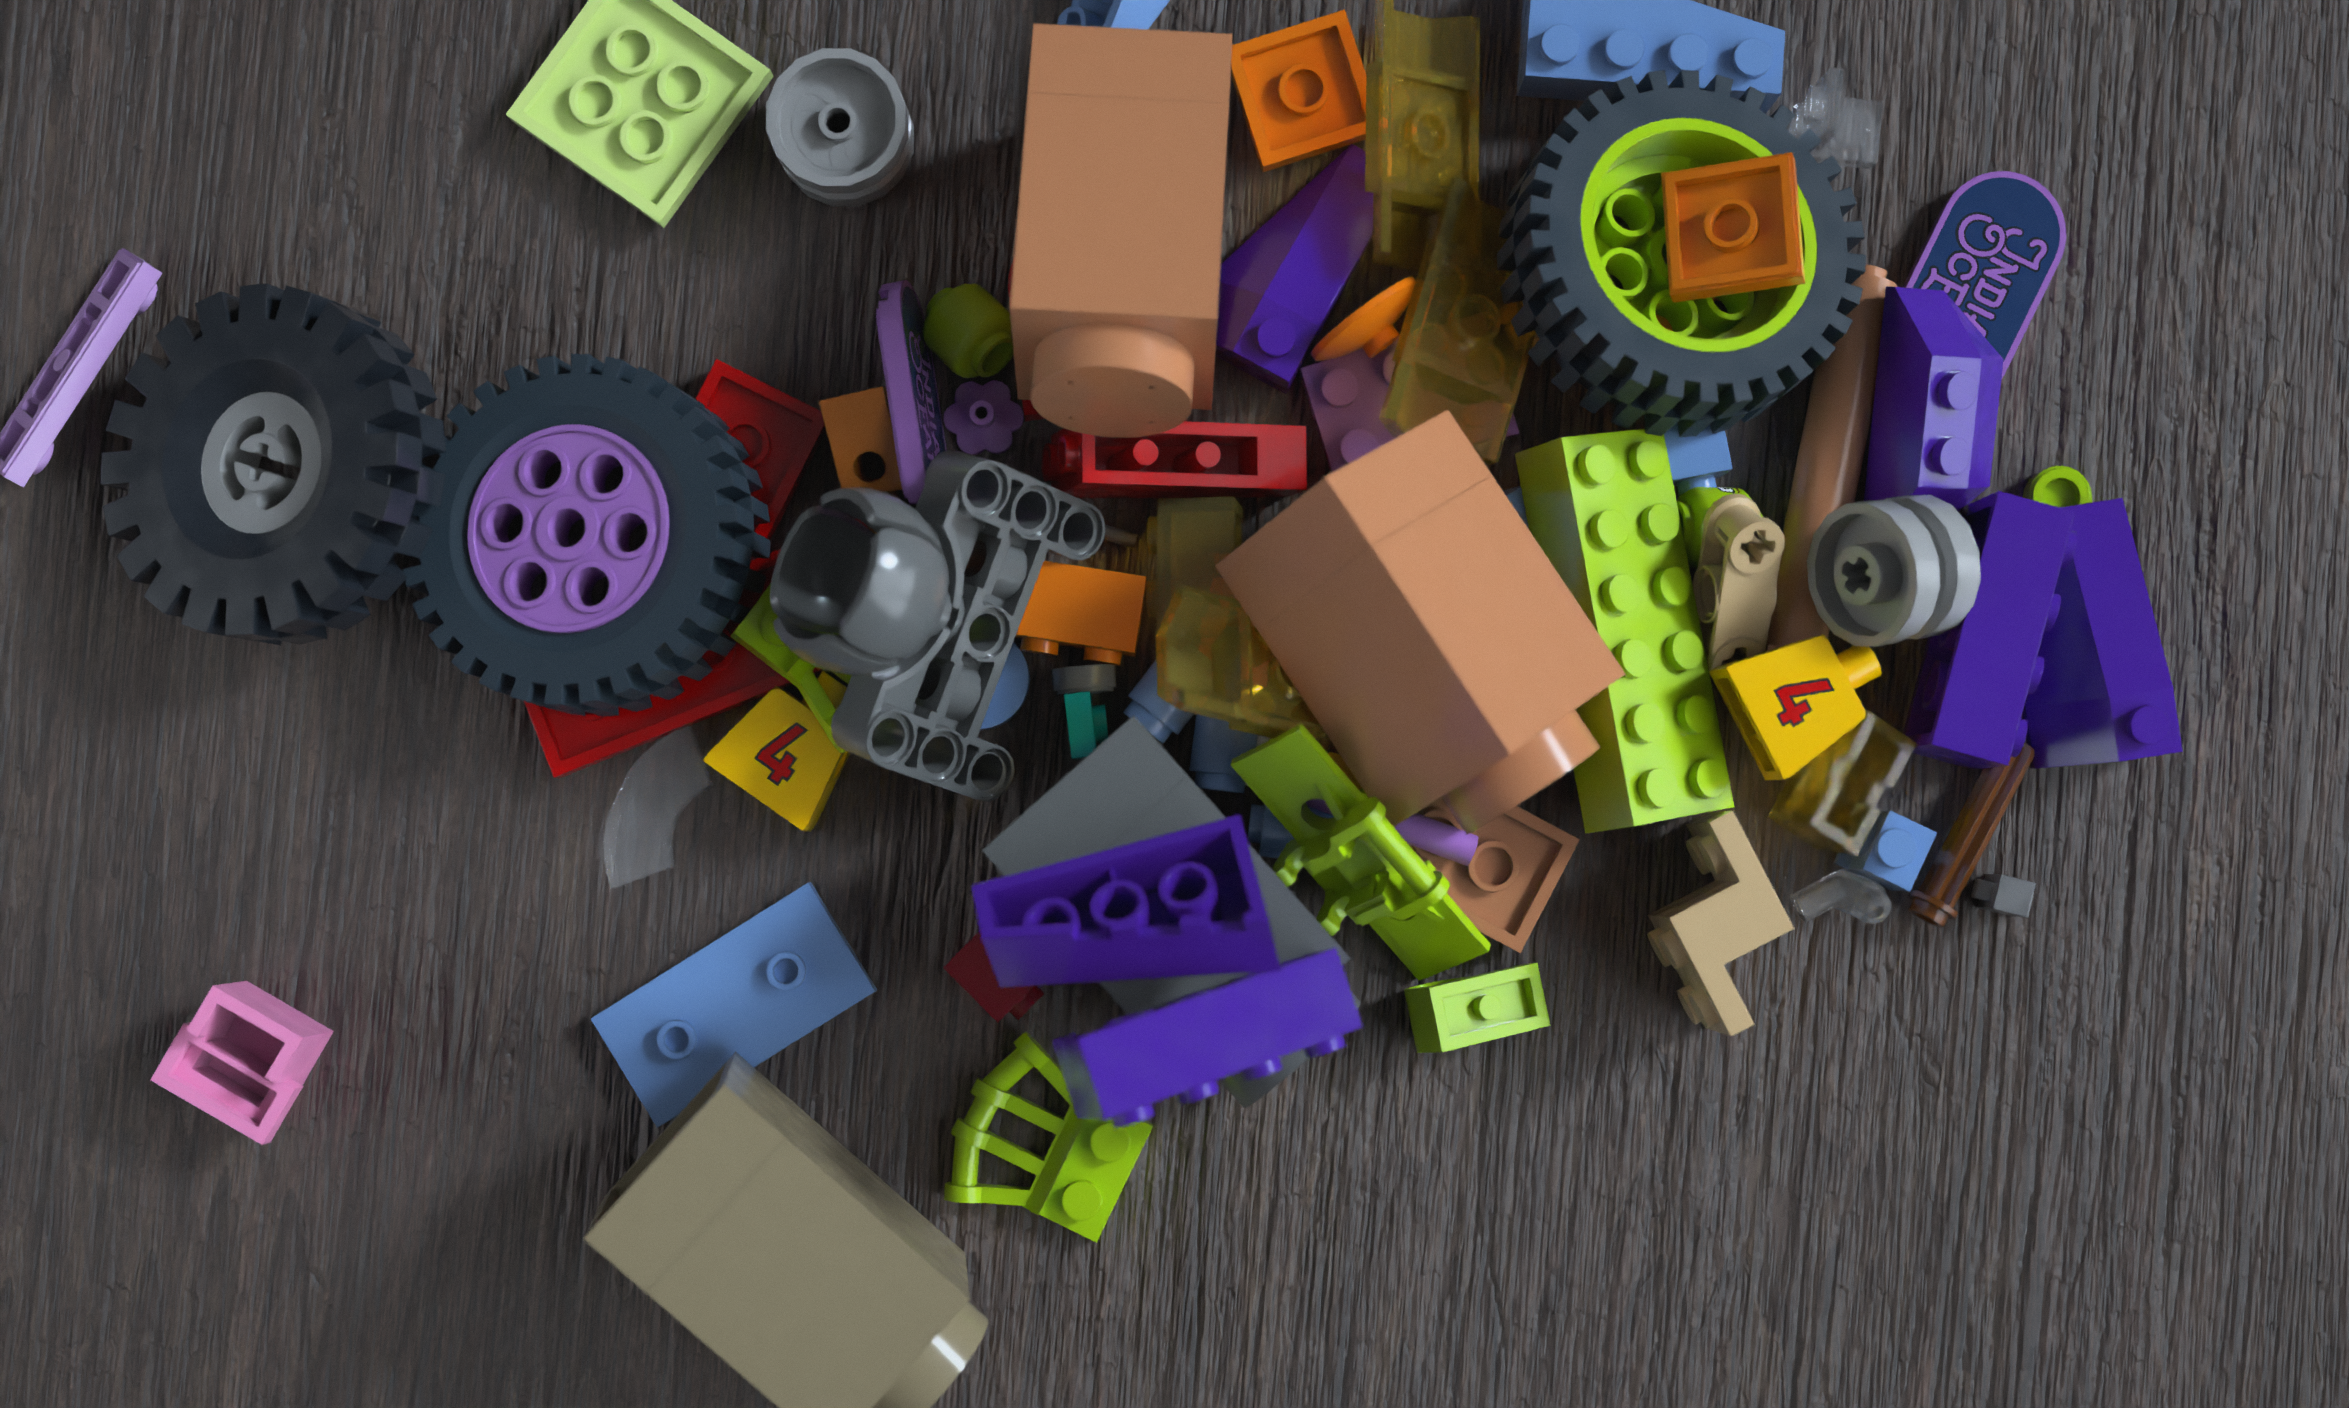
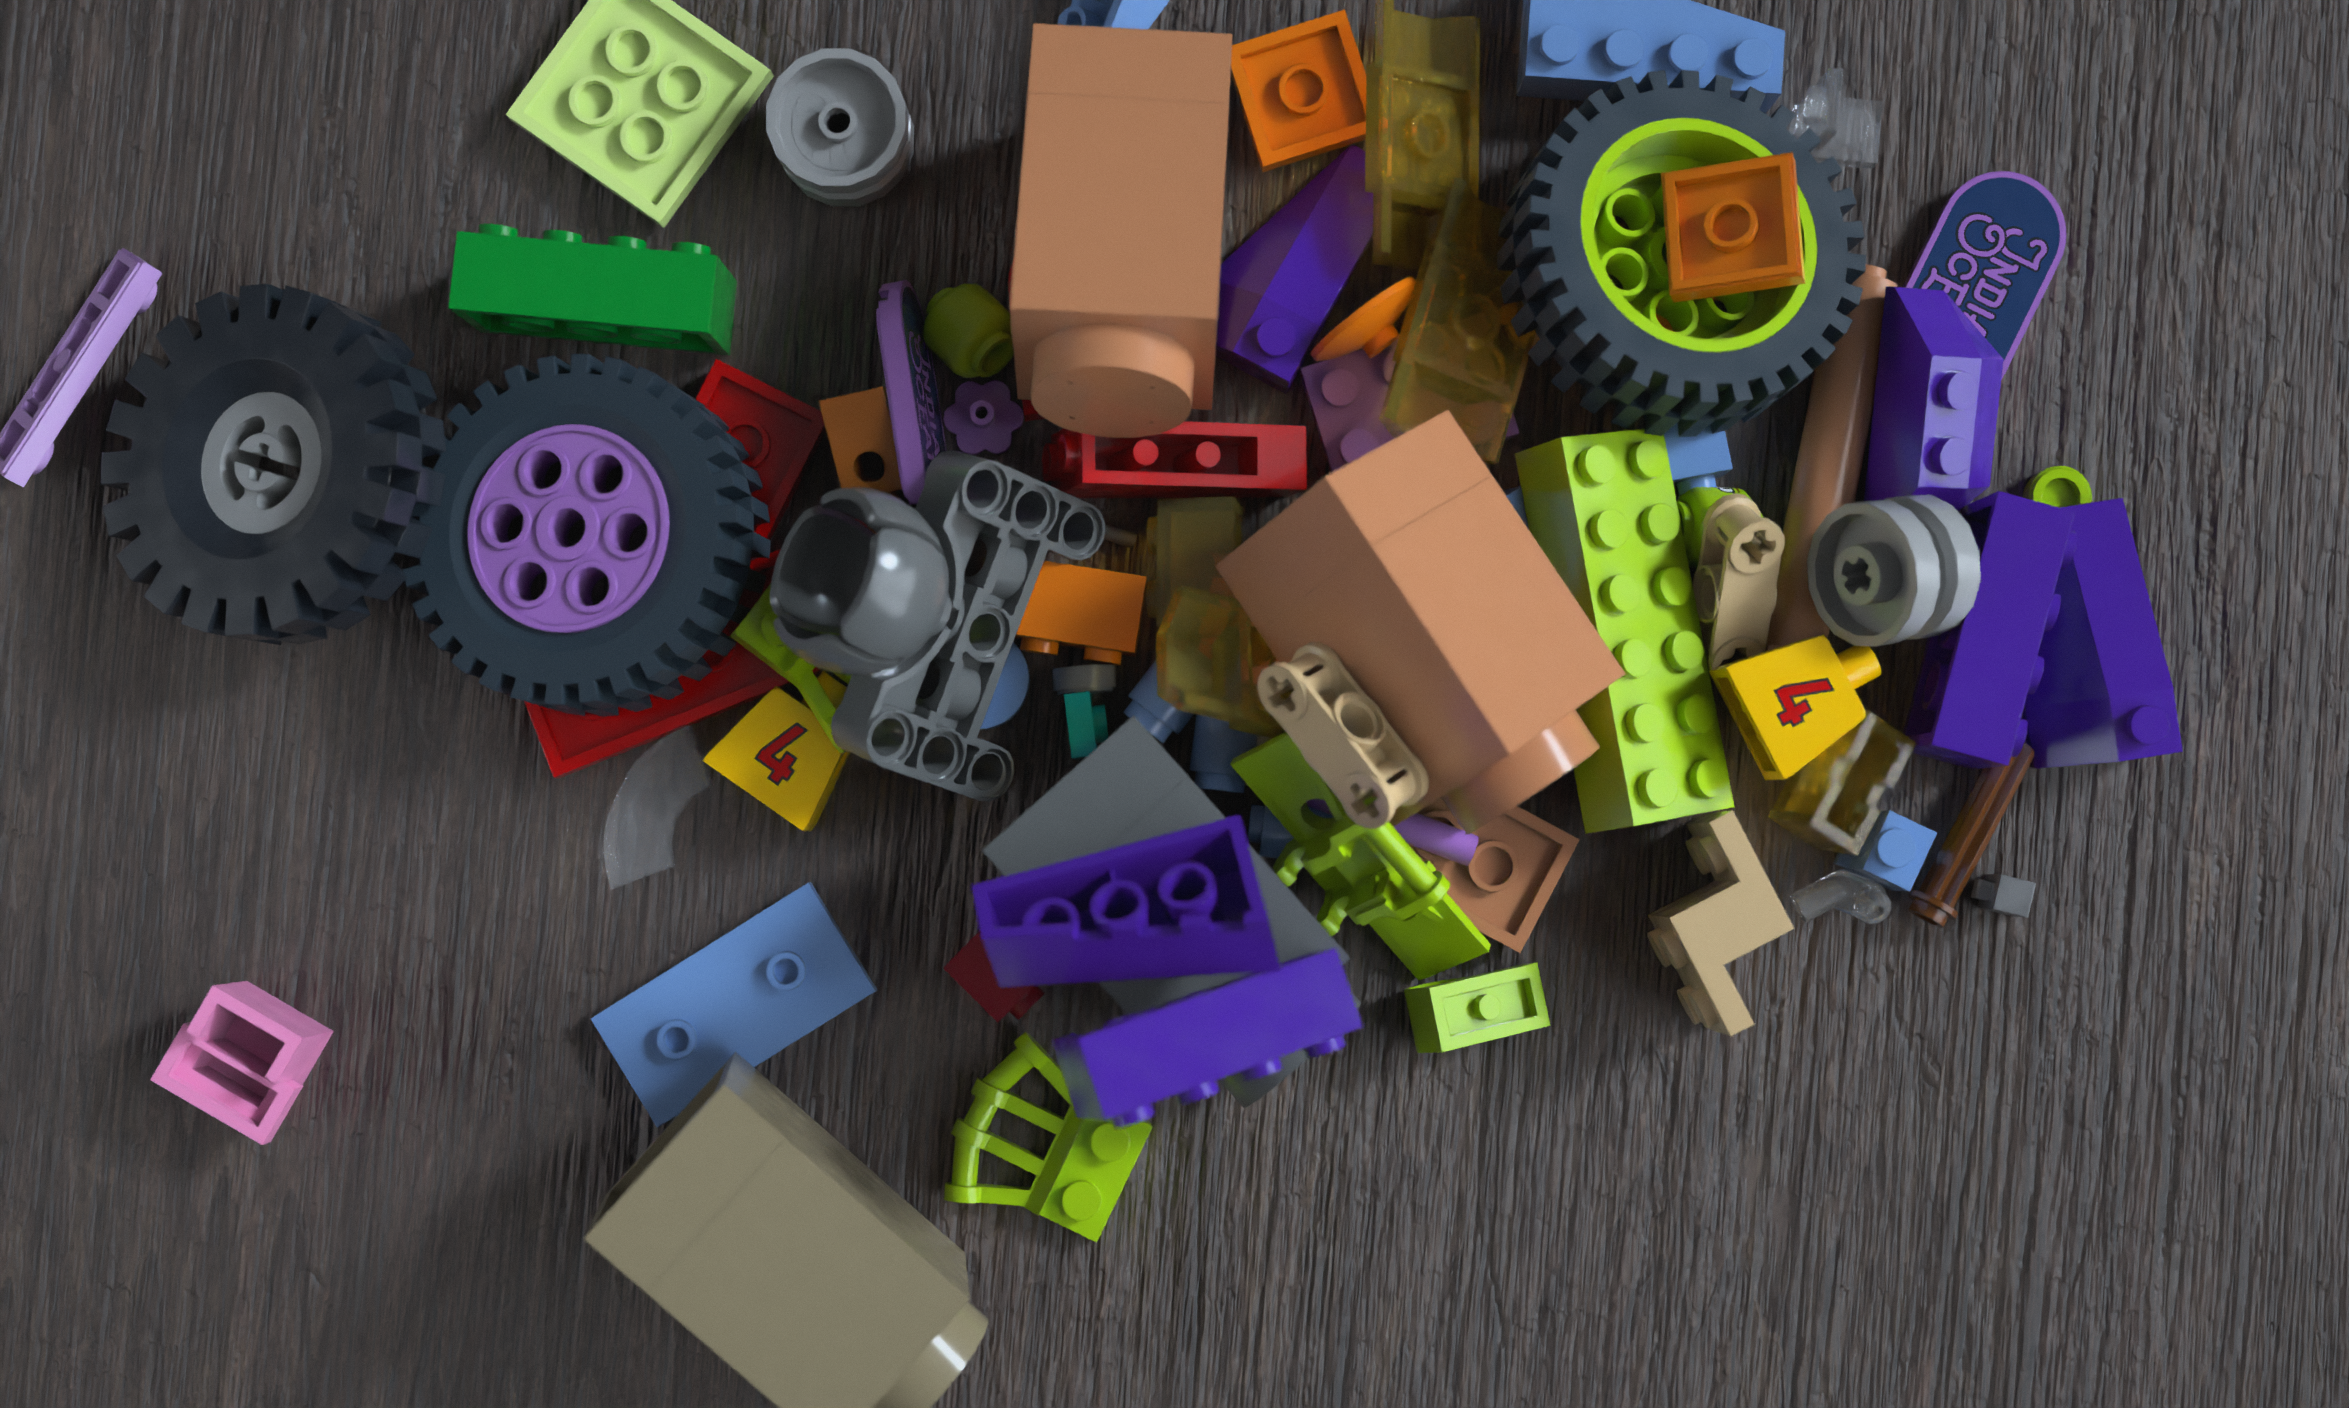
(593, 290): none -> green brick
(1342, 735): none -> tan piece

